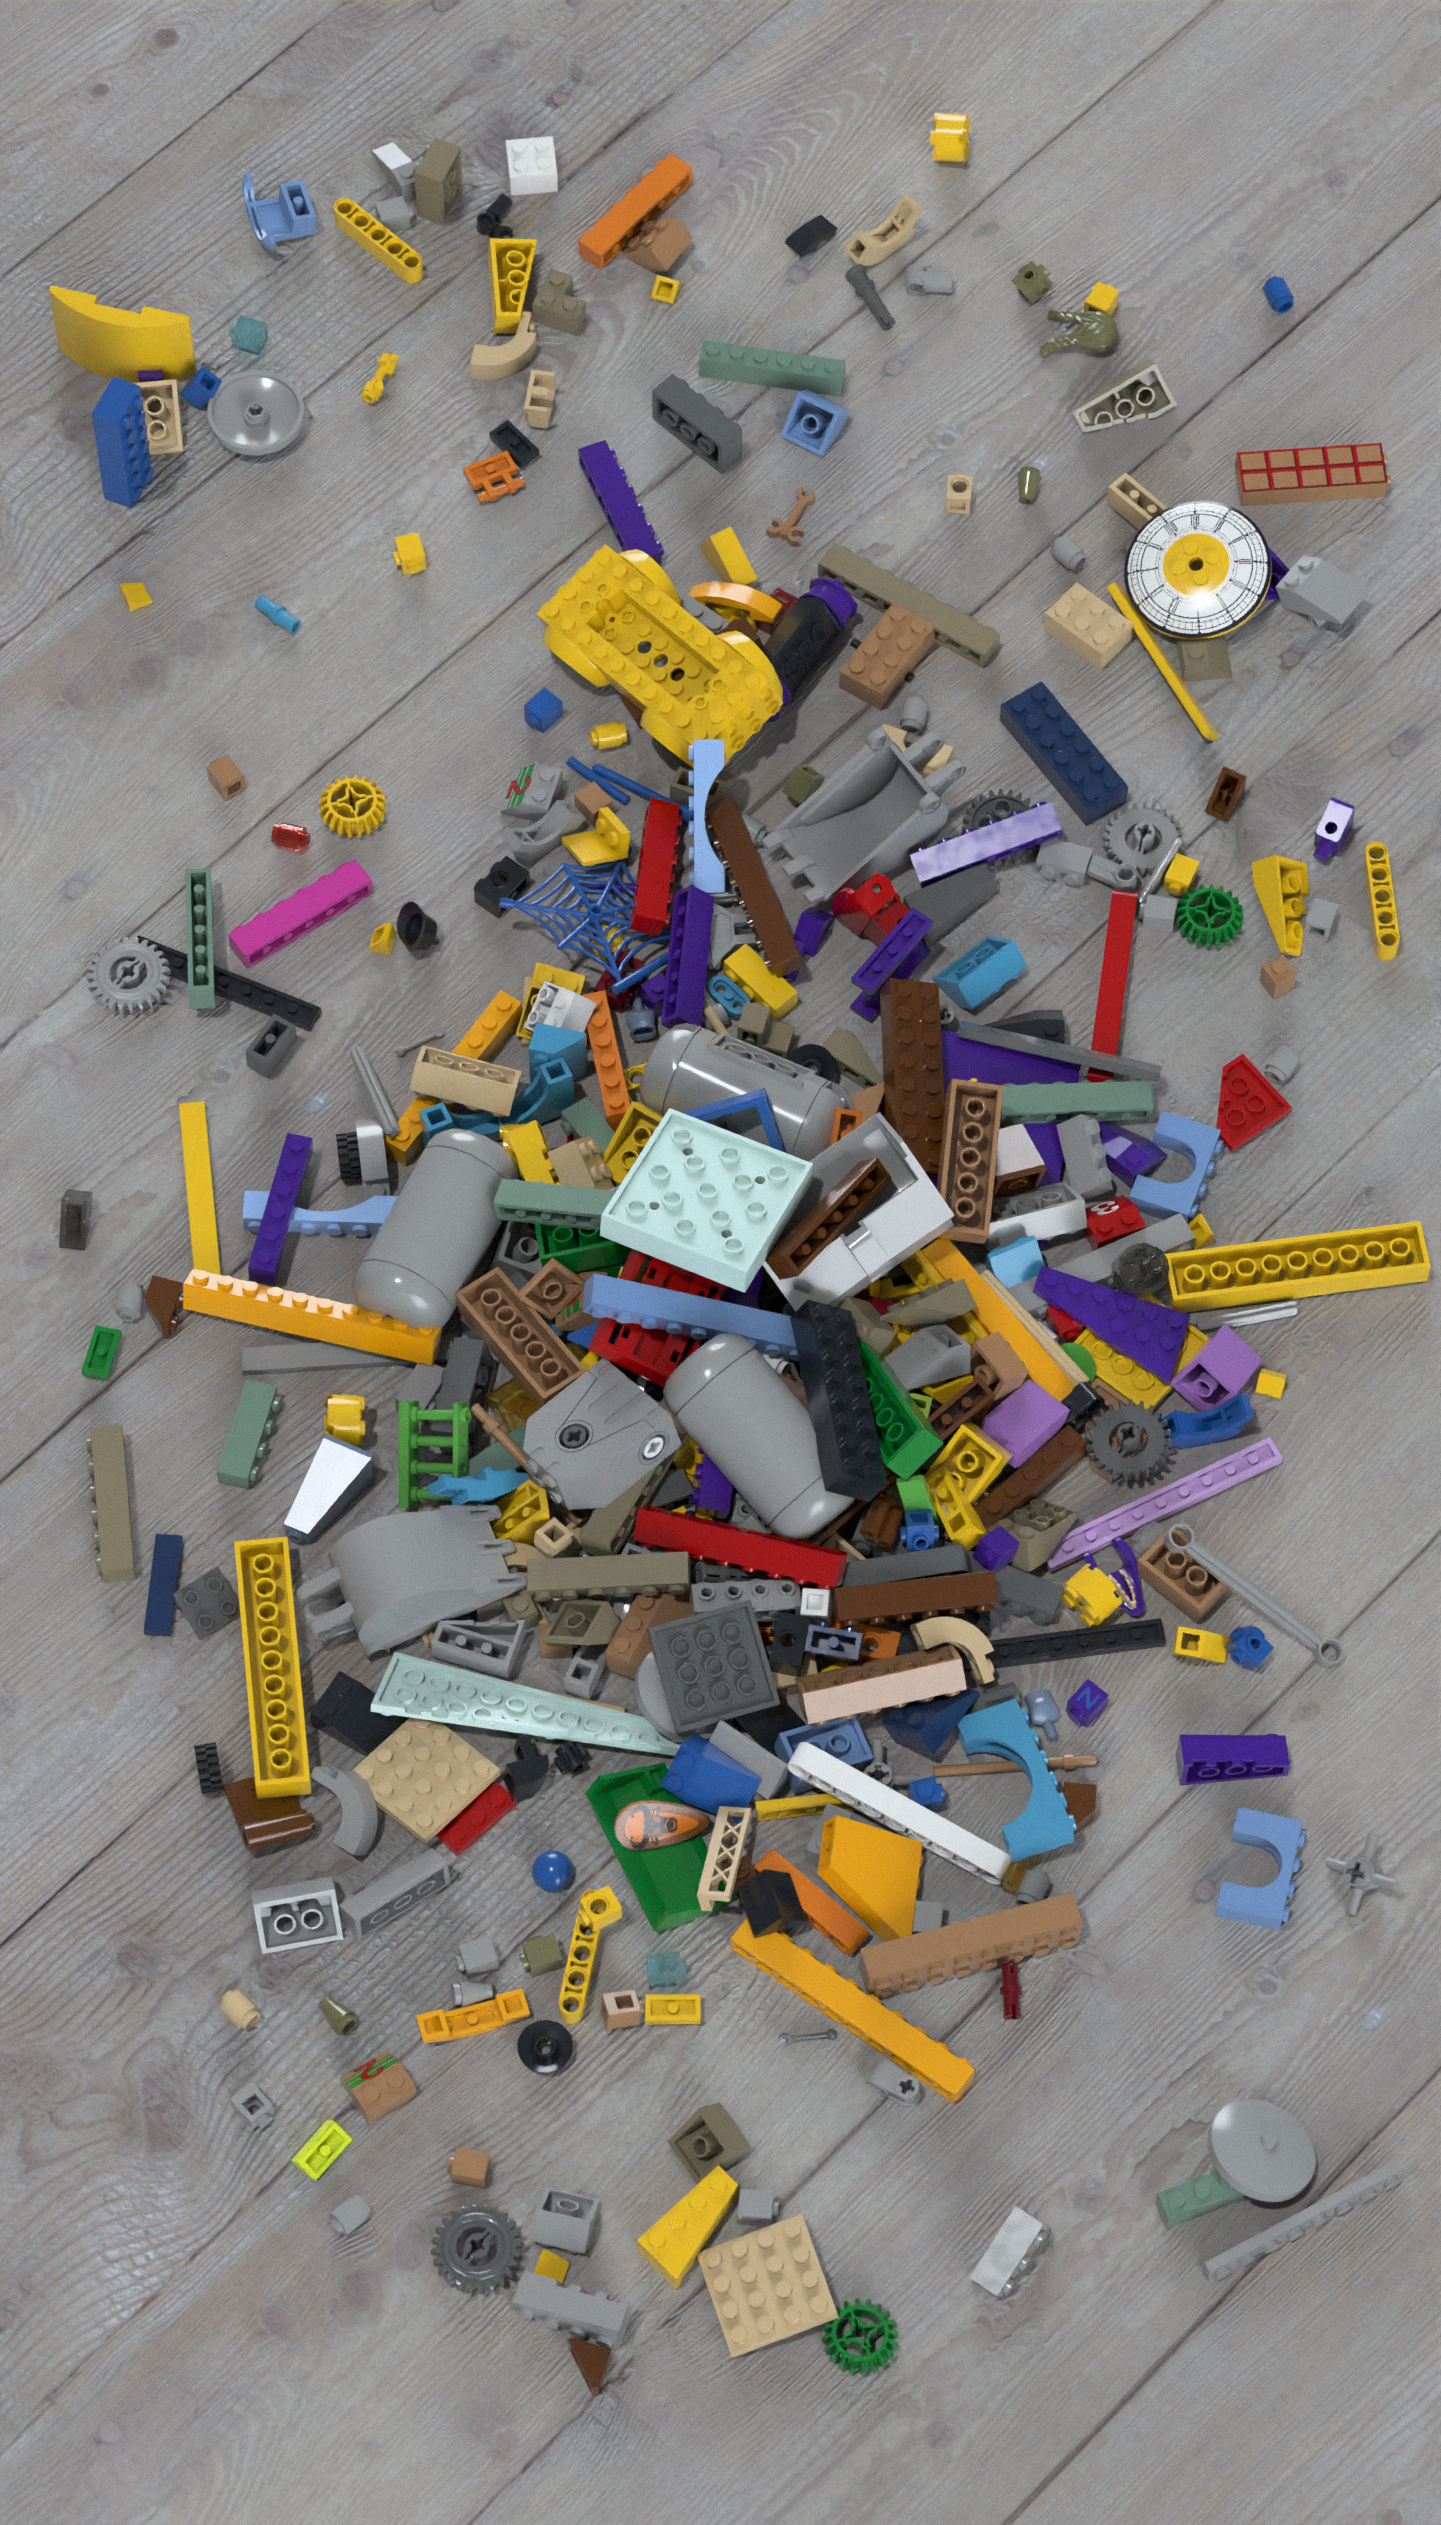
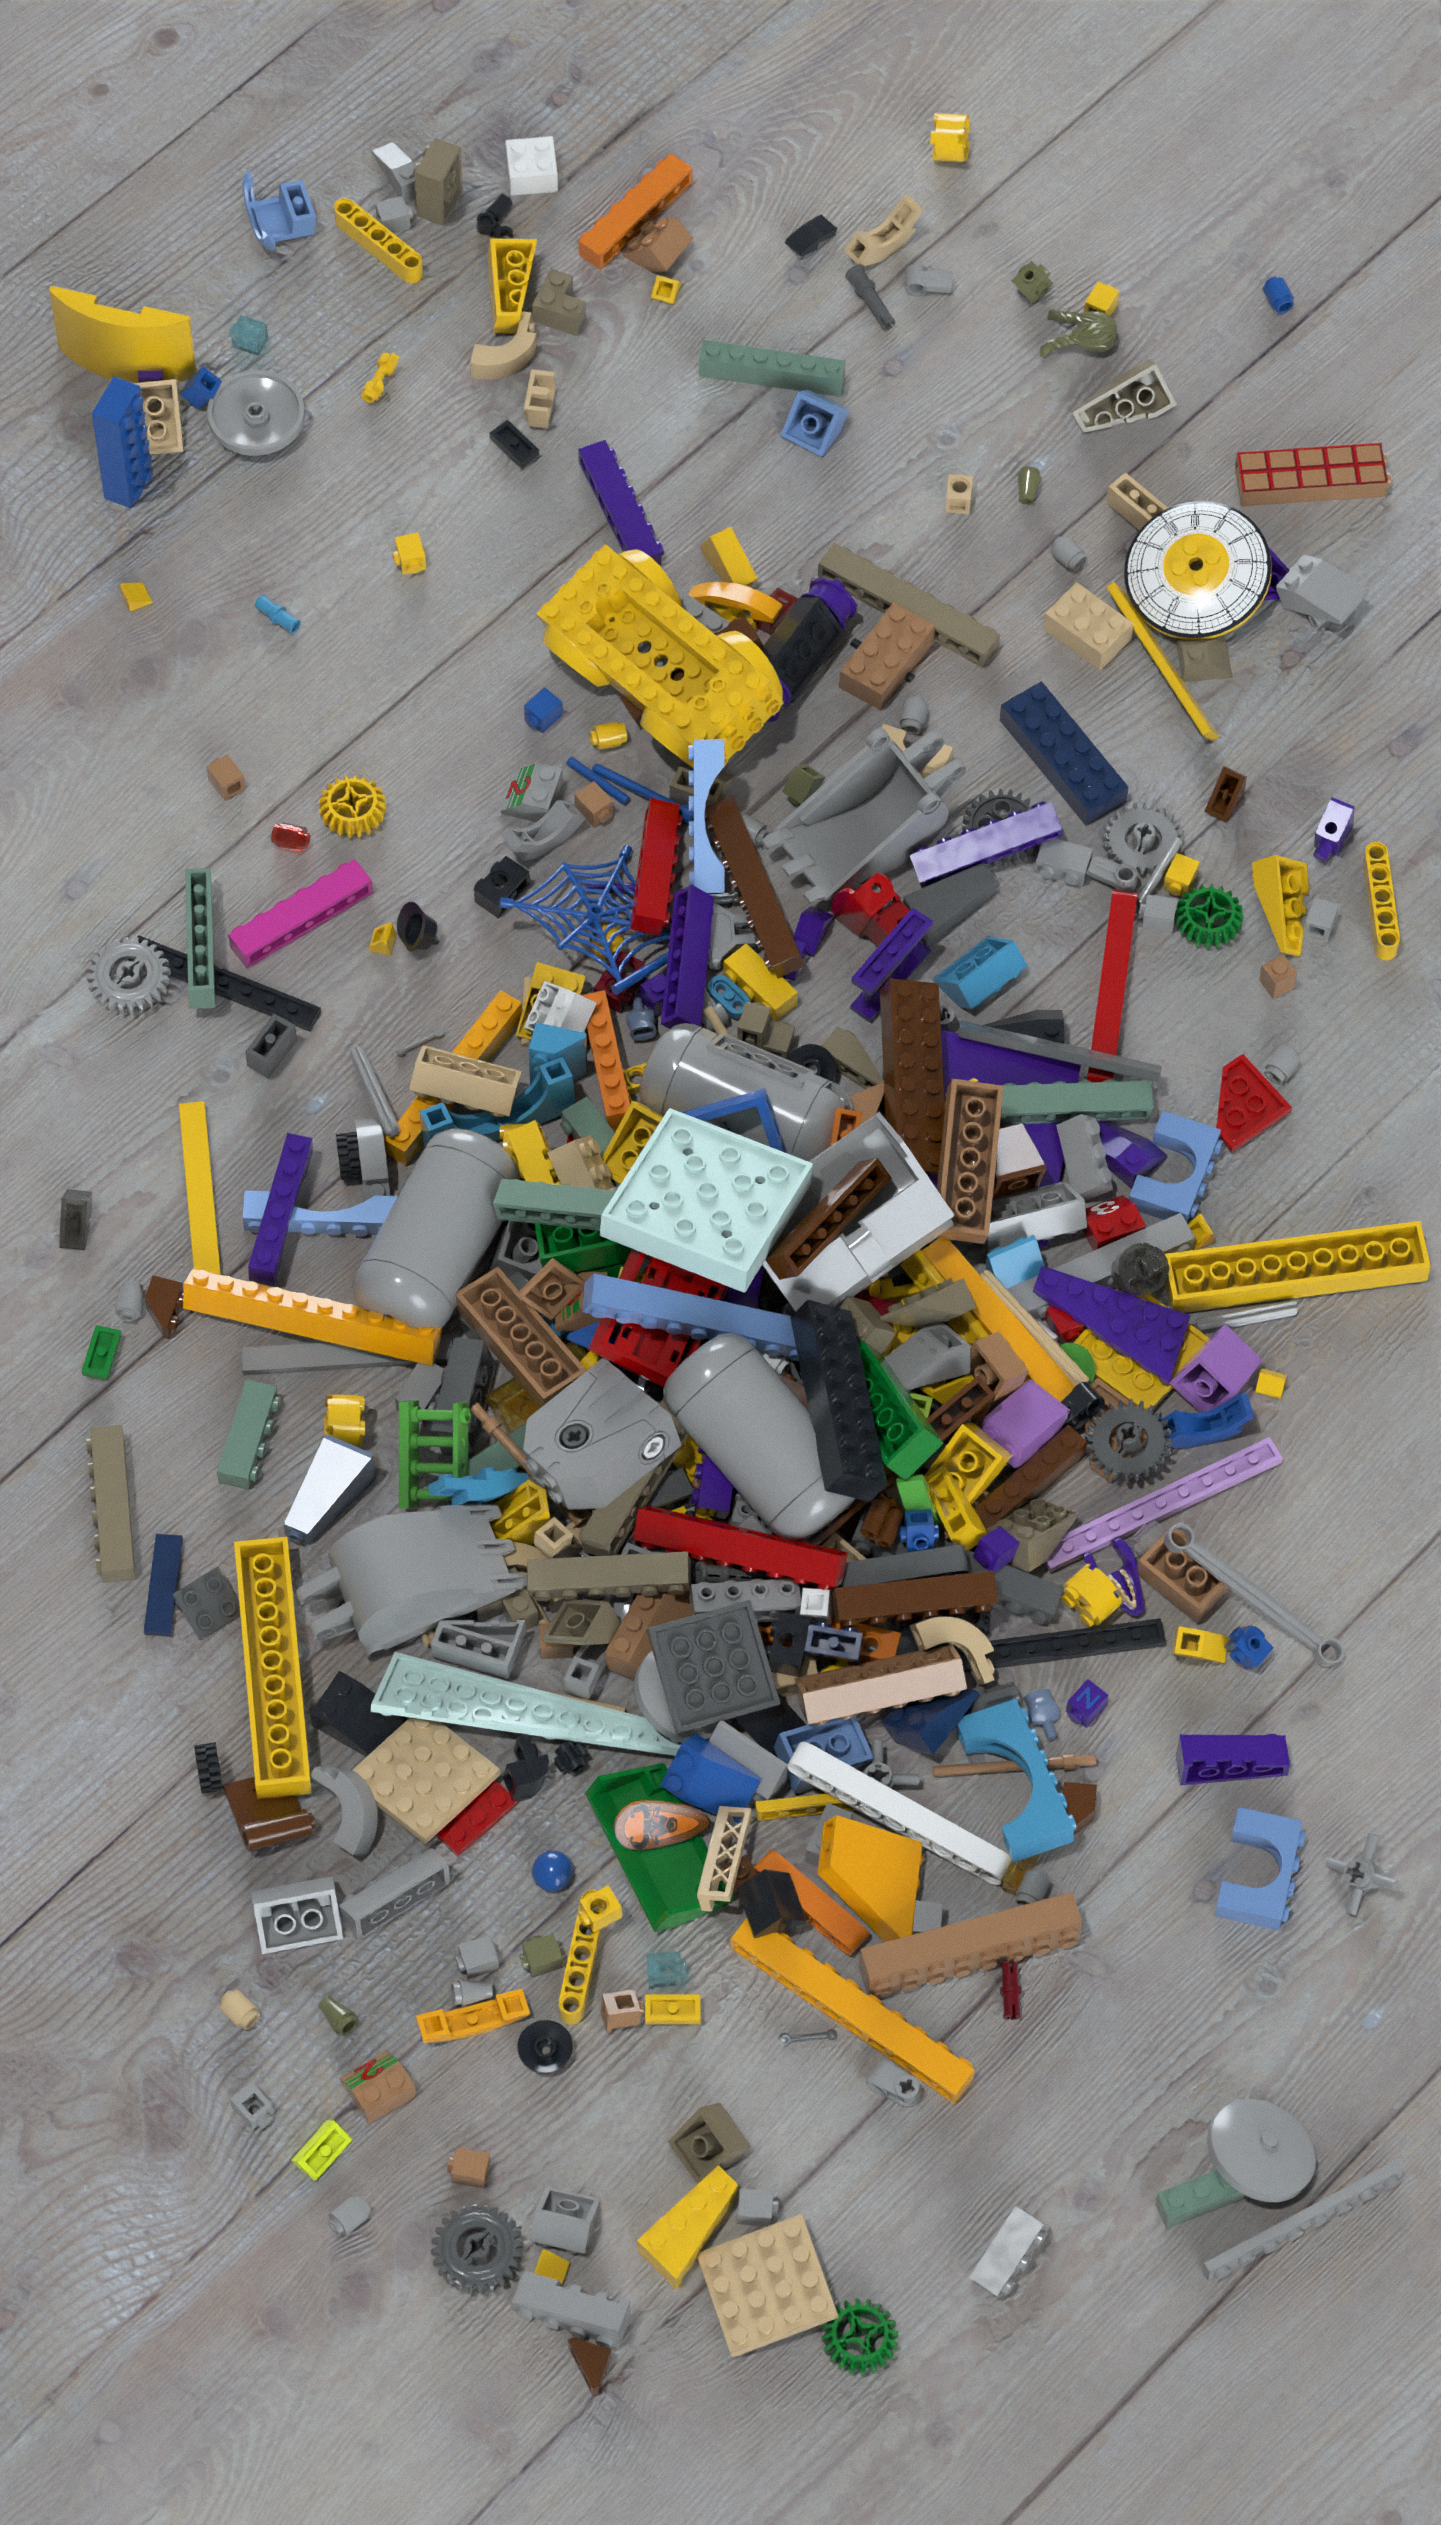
(490, 471): orange plate -> none
(602, 845): yellow bracket -> none
(697, 423): dark grey brick -> none
(789, 529): medium nougat bar -> none
(927, 1793): blue brick -> none

